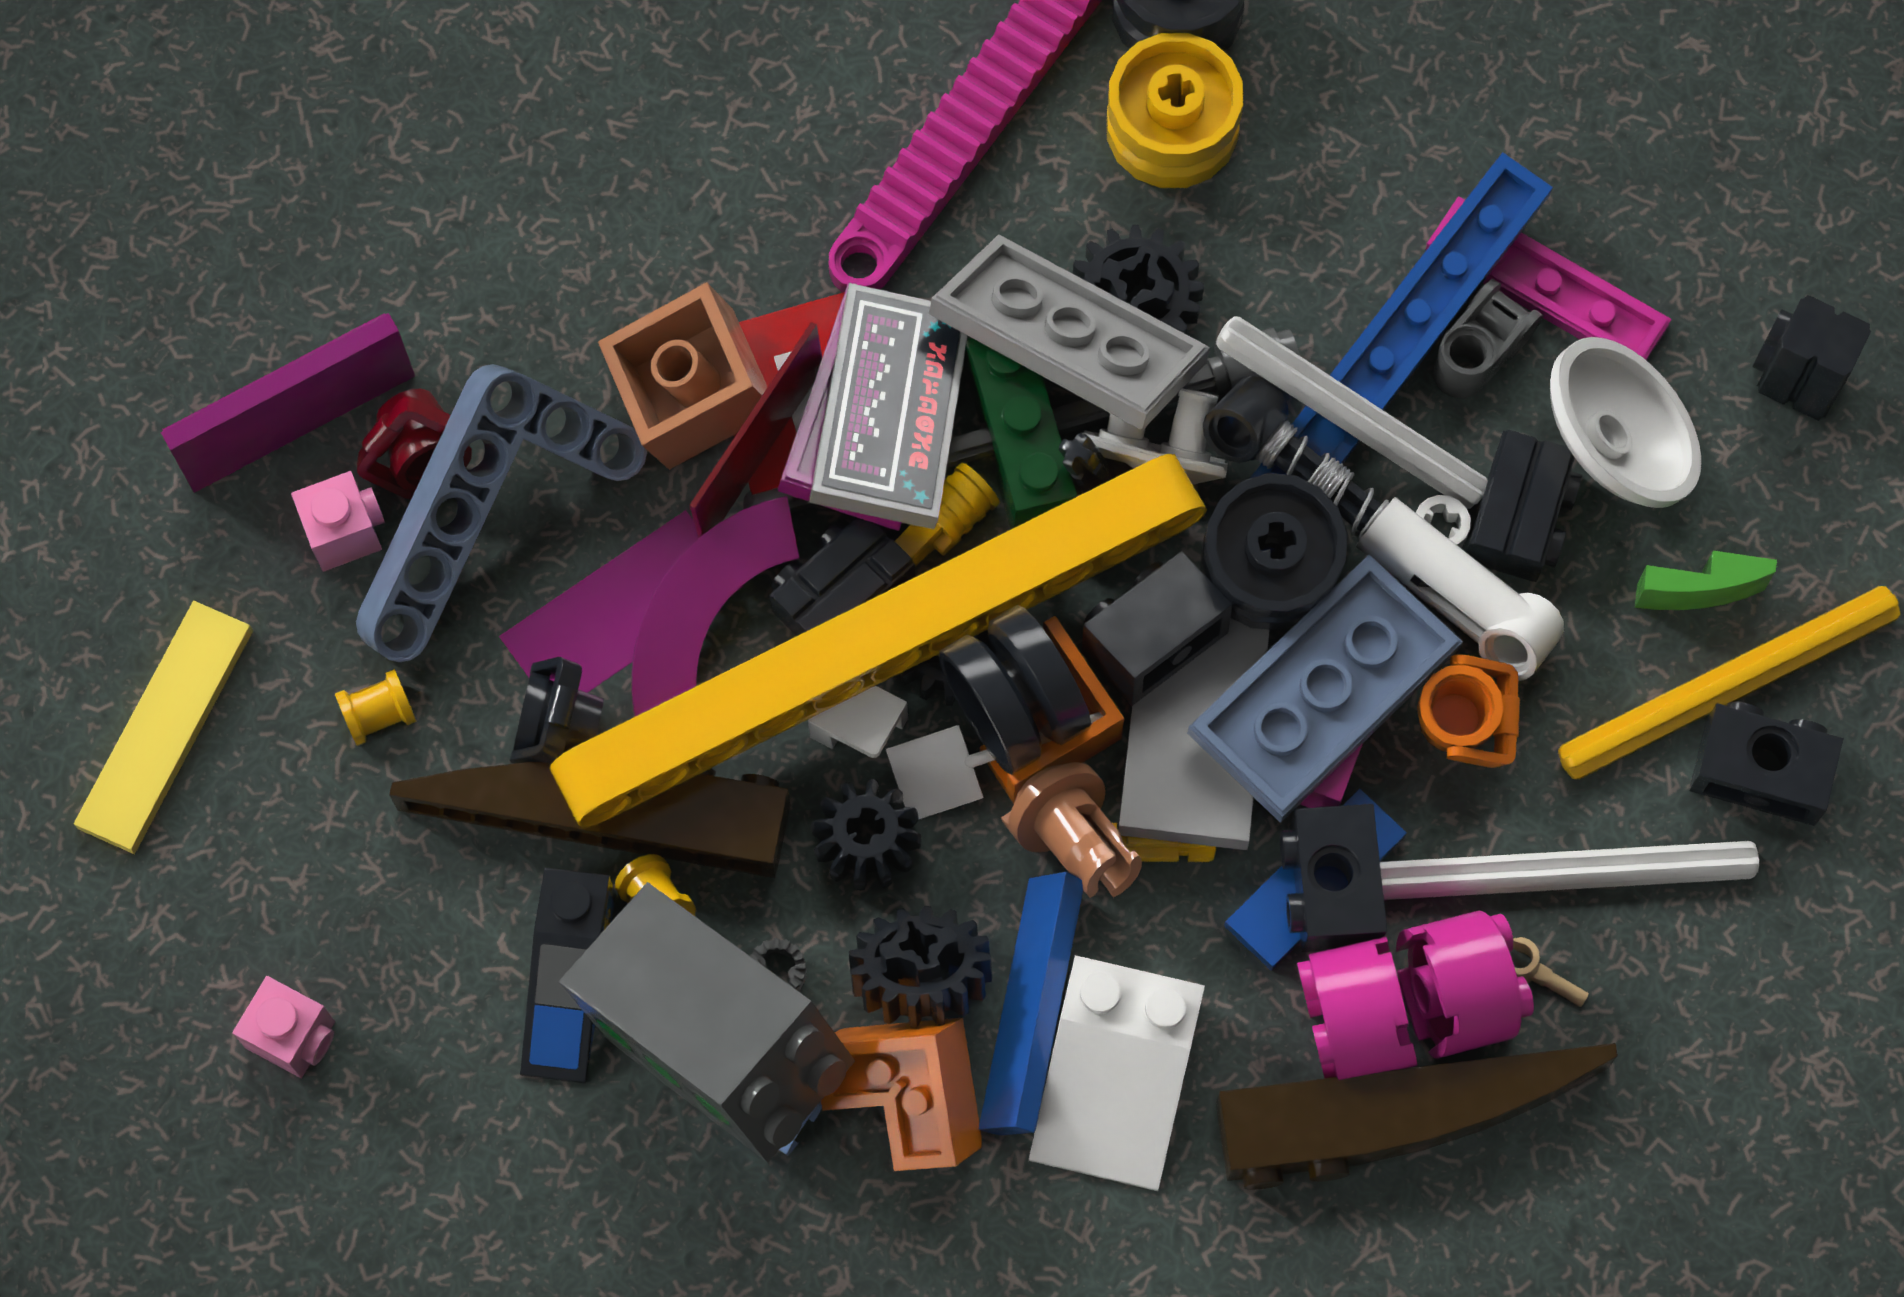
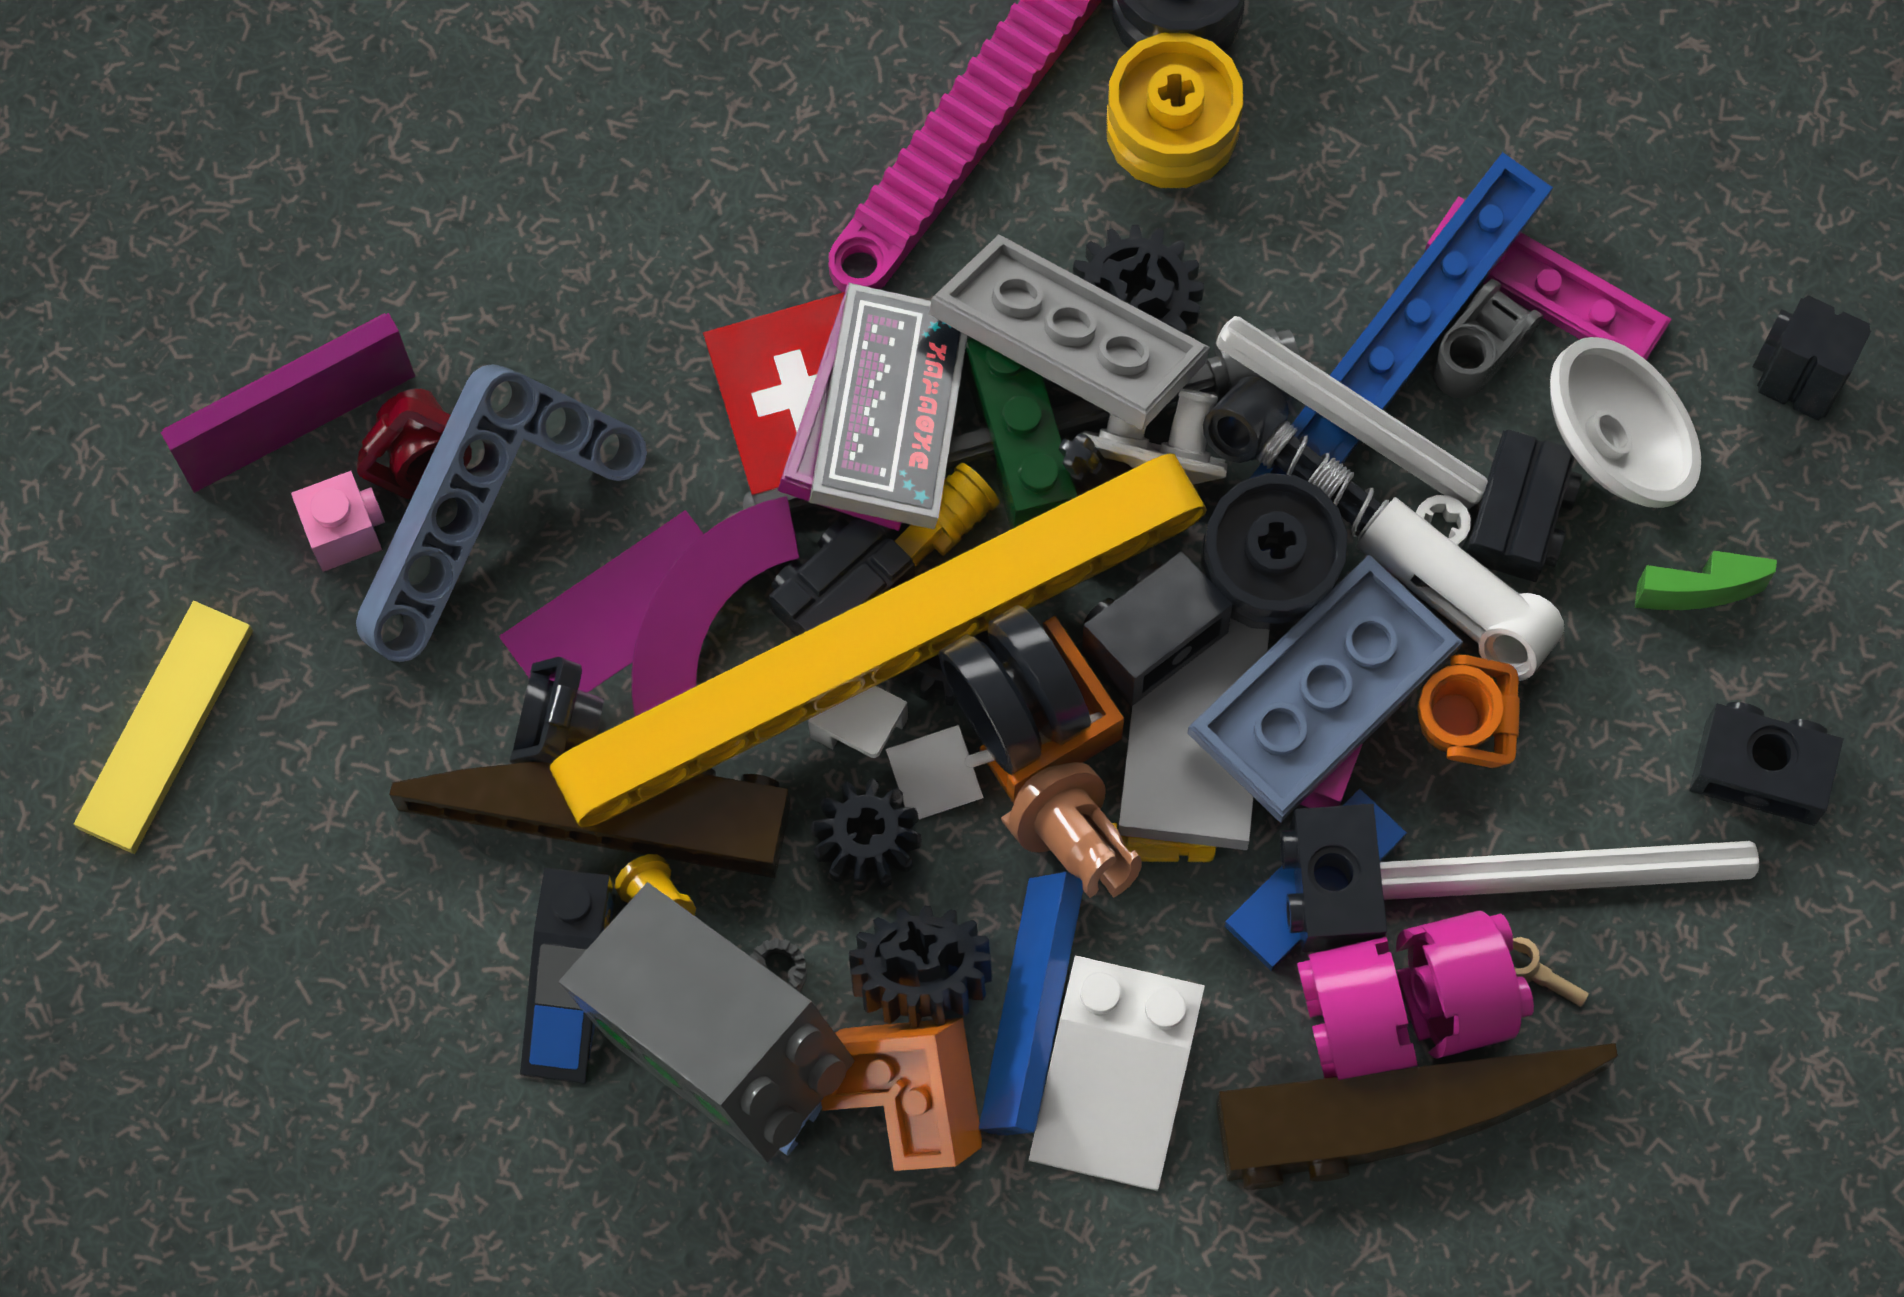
(285, 1027): bright pink brick -> none
(375, 707): yellow bush -> none
(685, 375): nougat brick -> none
(758, 433): dark red piece -> none
(1729, 682): yellow axle -> none

